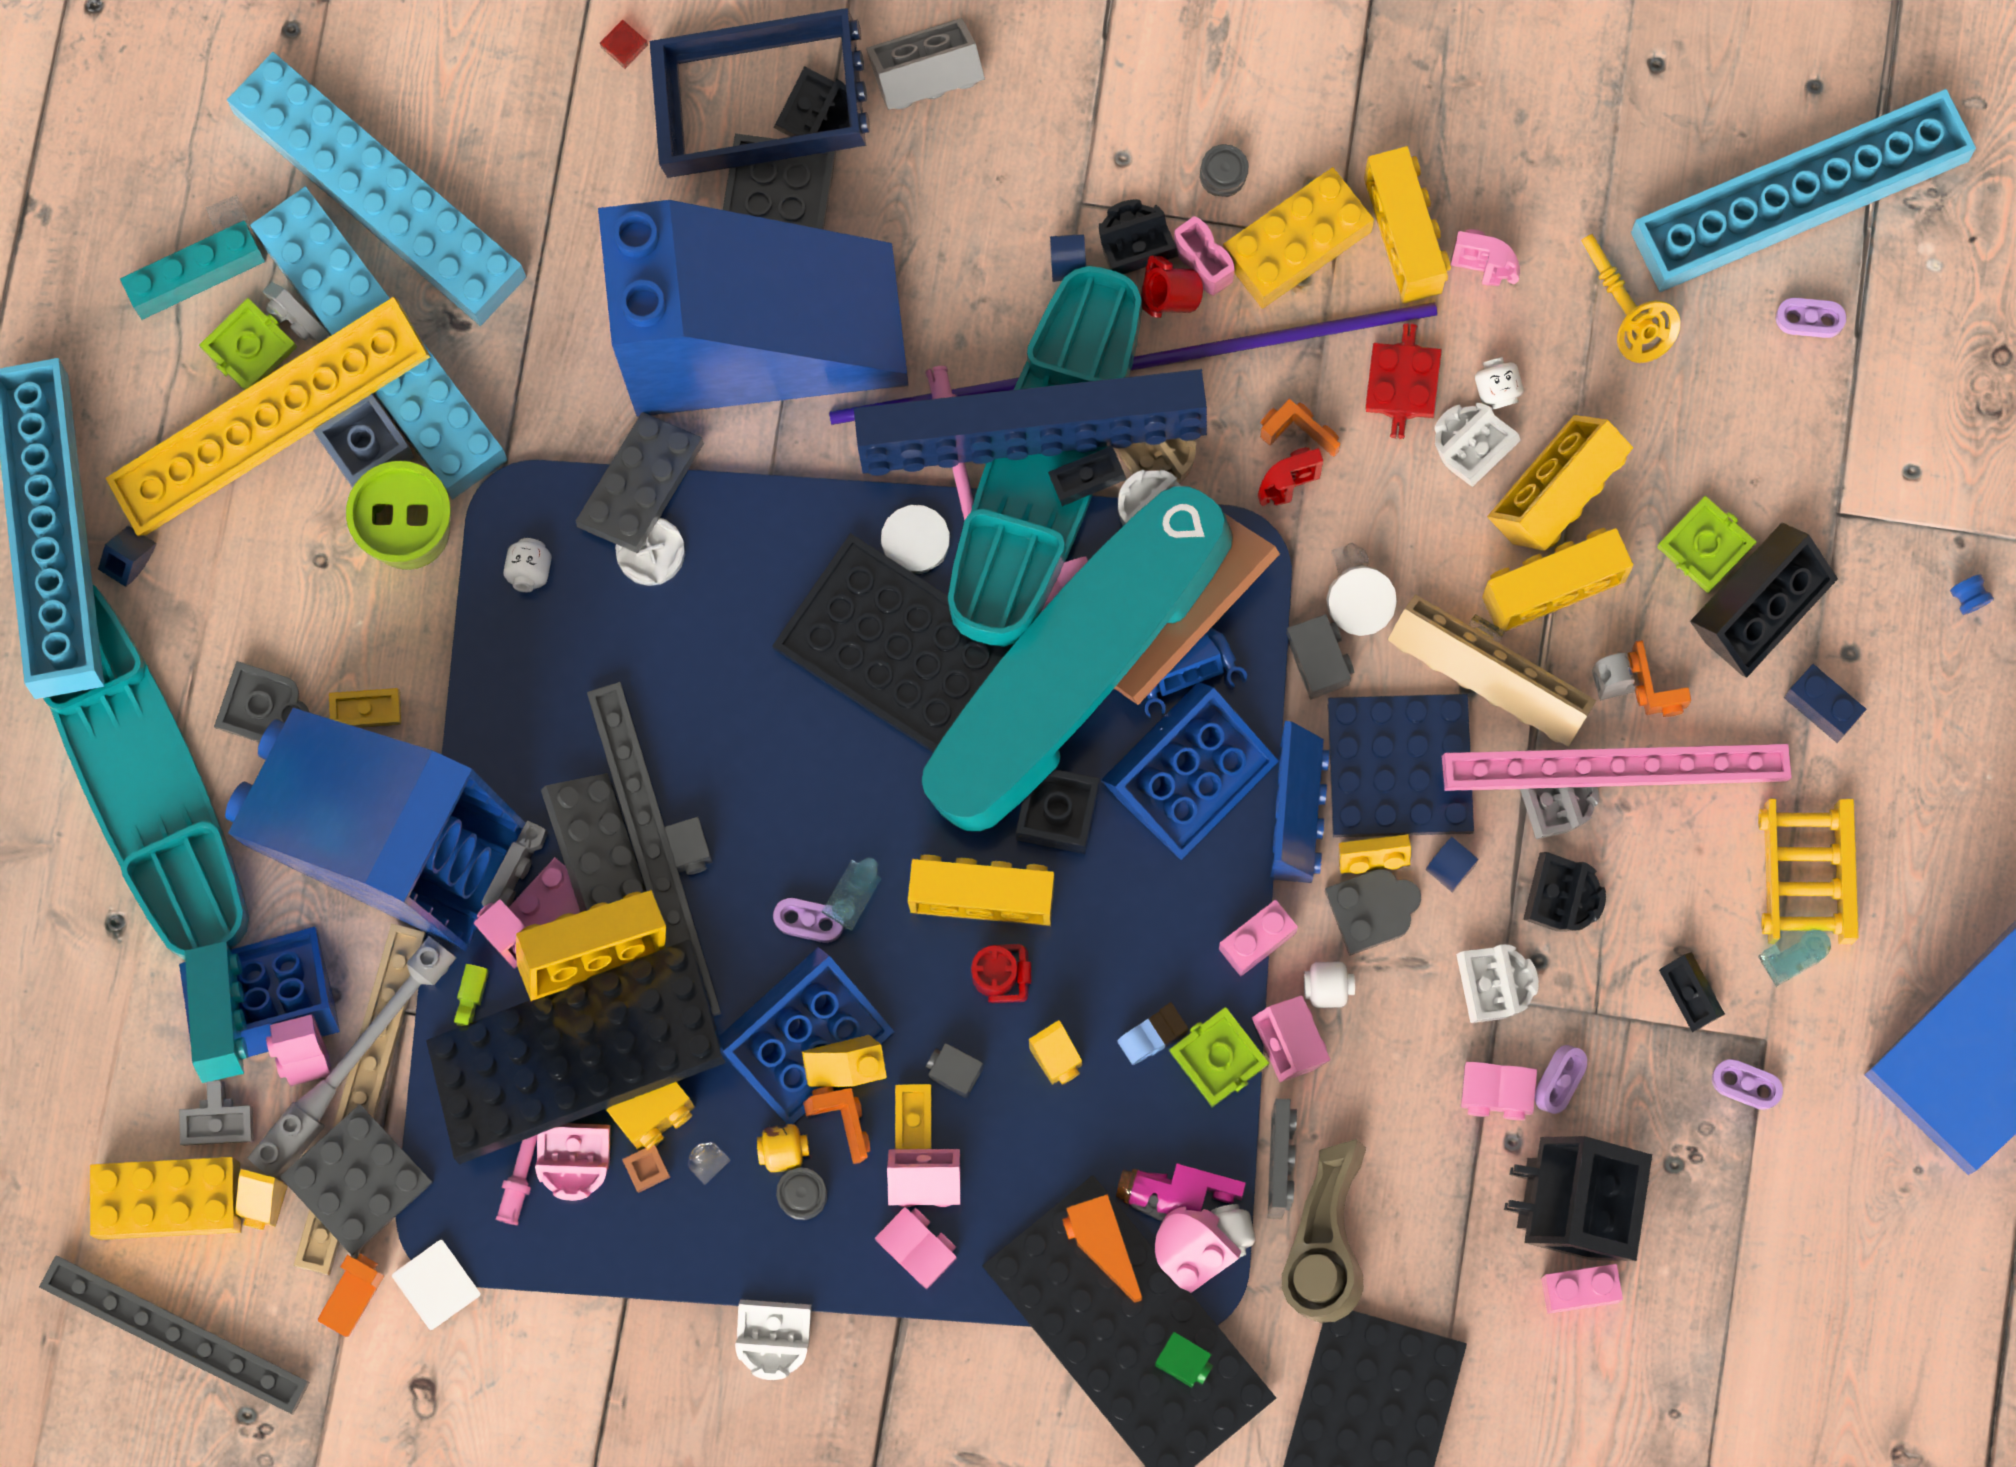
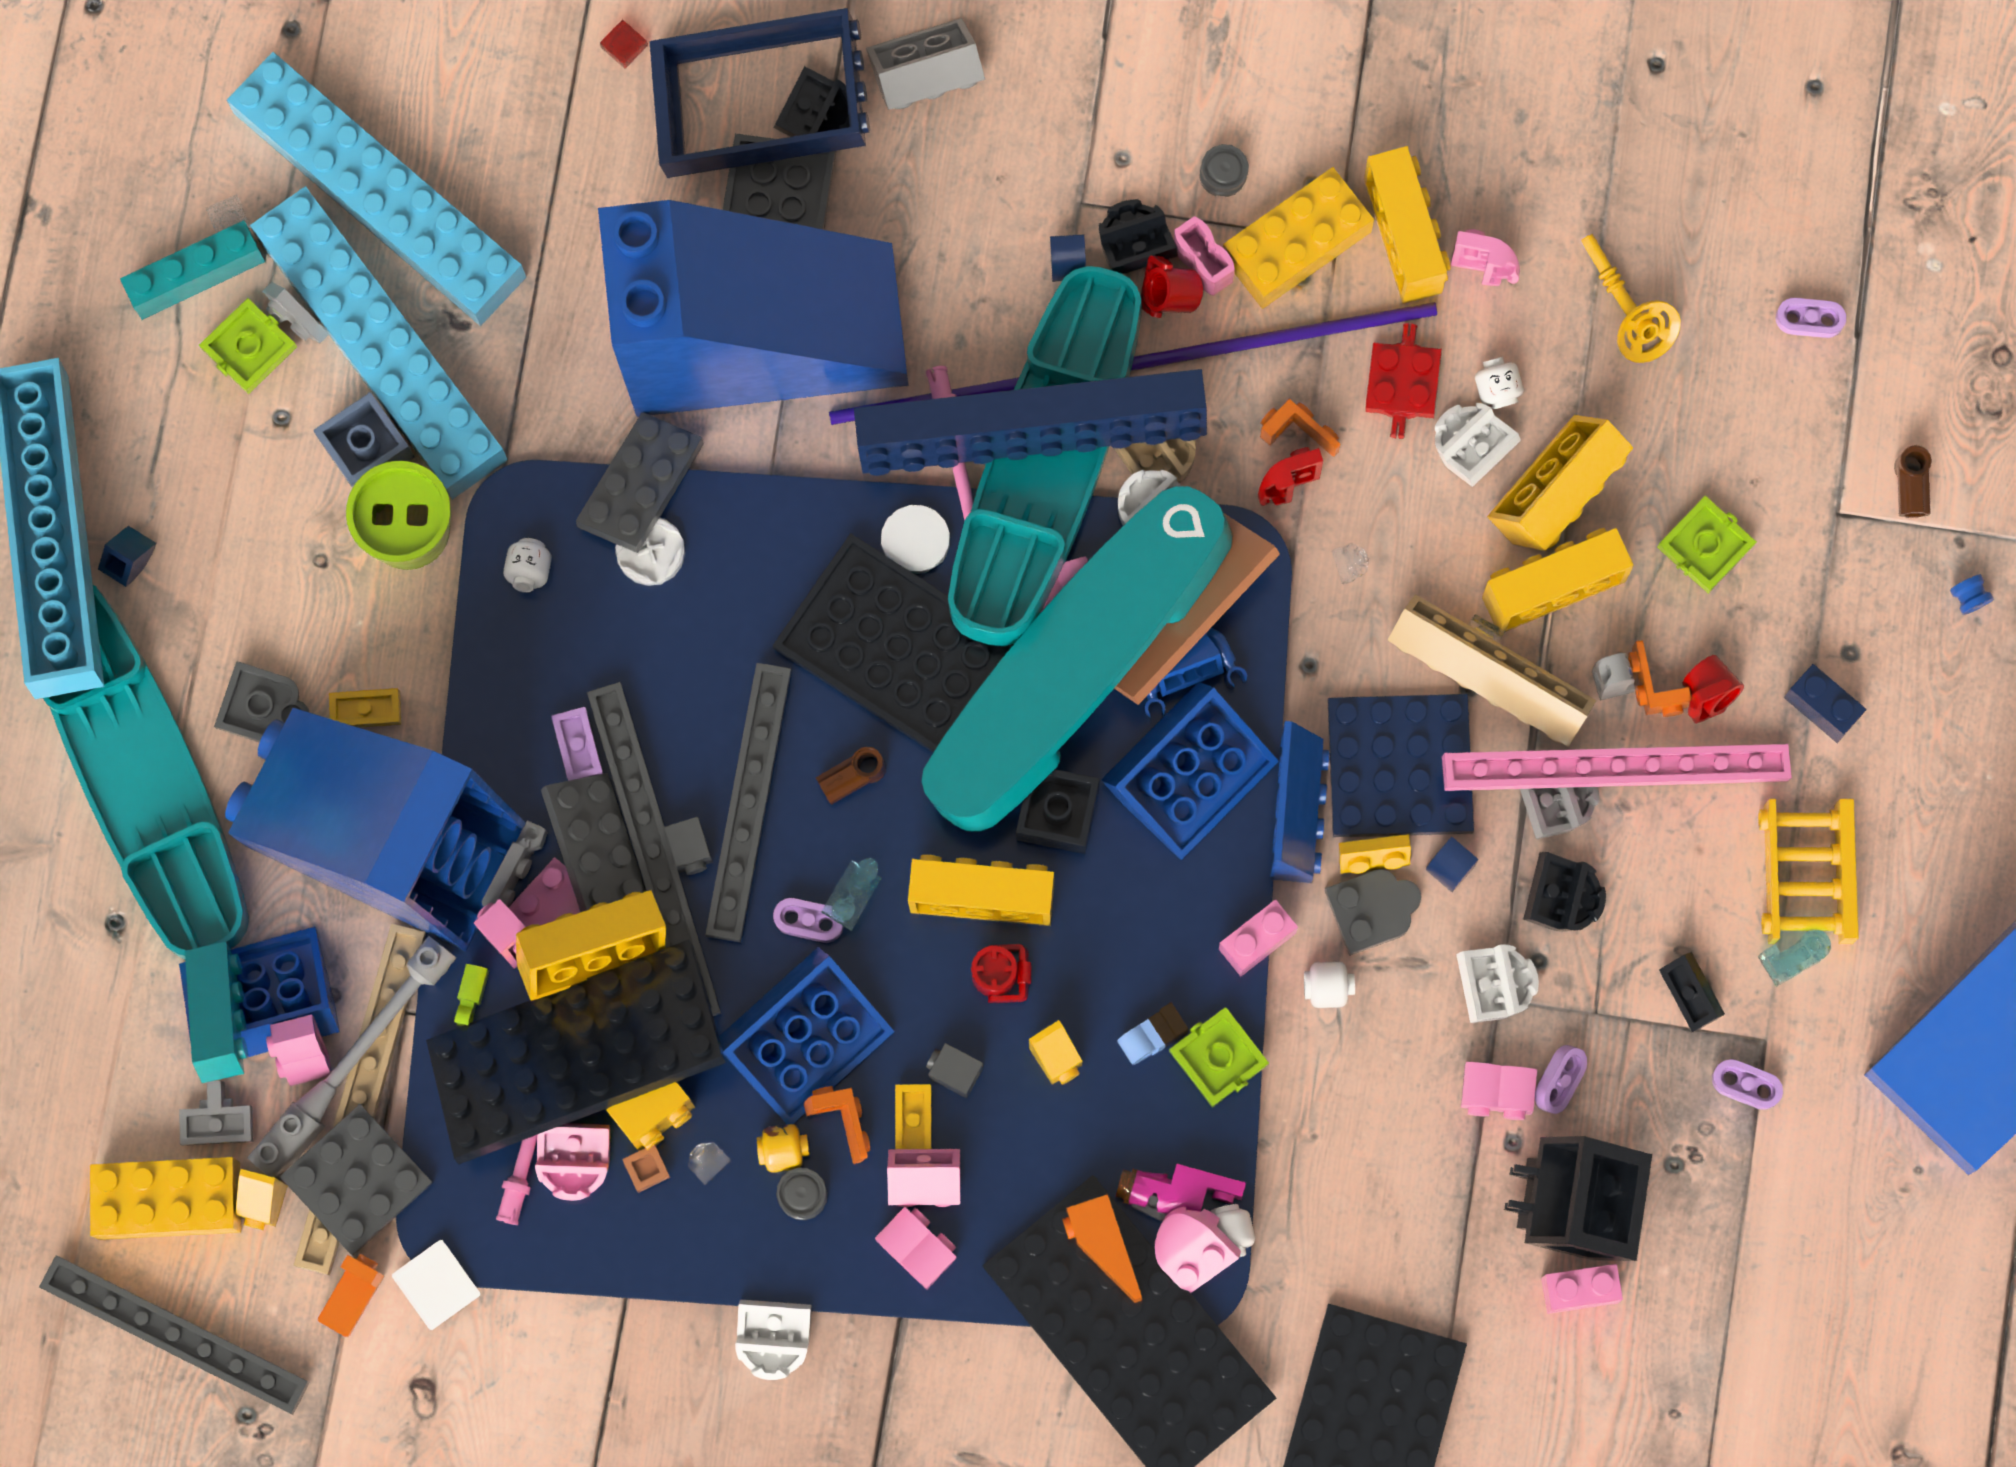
(267, 417): yellow plate -> none
(577, 744): none -> lavender plate
(748, 802): none -> dark grey plate
(845, 1063): yellow slope -> none
(848, 777): none -> reddish brown piece
(1087, 475): black plate -> none
(1184, 1360): green brick -> none
(1281, 1158): dark grey plate -> none
(1291, 1038): bright pink brick -> none
(1319, 656): dark grey brick -> none
(1321, 1269): dark tan animal -> none
(1361, 600): white tile -> none
(1711, 688): none -> red piece
(1764, 599): black slope -> none
(1803, 190): medium azure brick -> none
(1913, 485): none -> reddish brown piece

